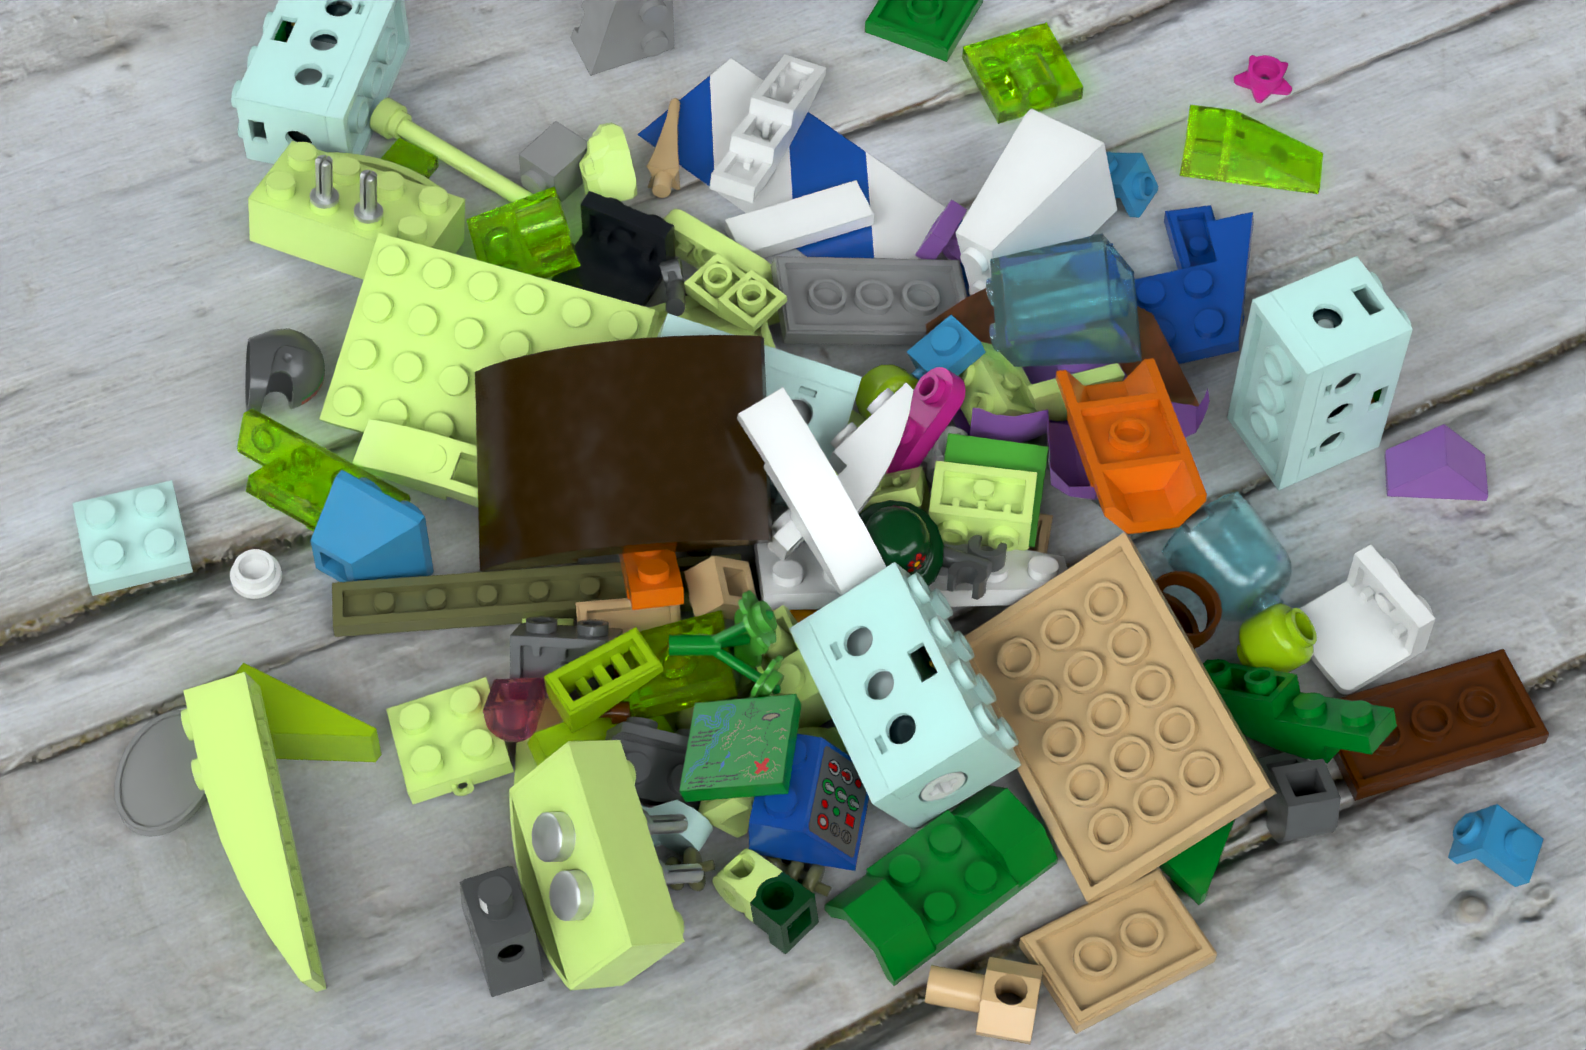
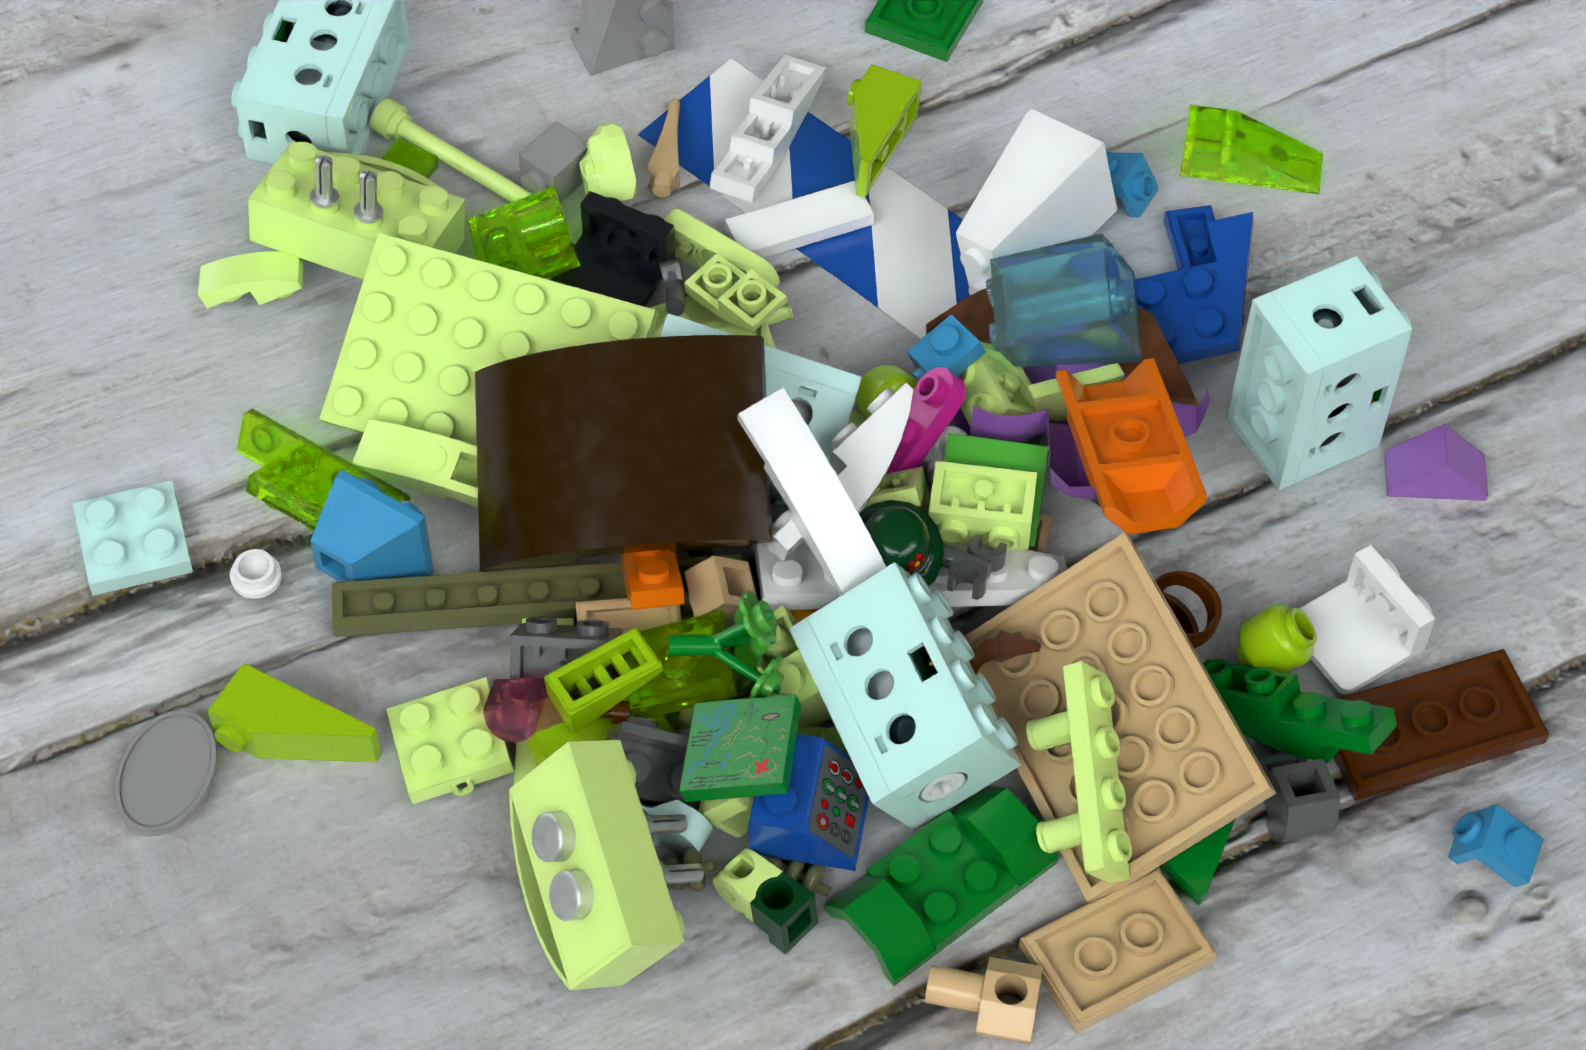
(250, 812): yellowish green slope -> none
(264, 274): none -> yellowish green slope
(285, 364): dark grey helmet -> none
(500, 919): dark grey torso -> none
(863, 298): light grey tile -> none
(881, 116): none -> lime slope
(943, 234): medium lavender tile -> none
(1003, 647): none -> reddish brown piece
(1022, 72): clear neon green plate -> none
(1098, 788): none -> yellowish green plate
(1235, 555): clear light blue cylinder -> none
(1266, 67): dark pink plate -> none

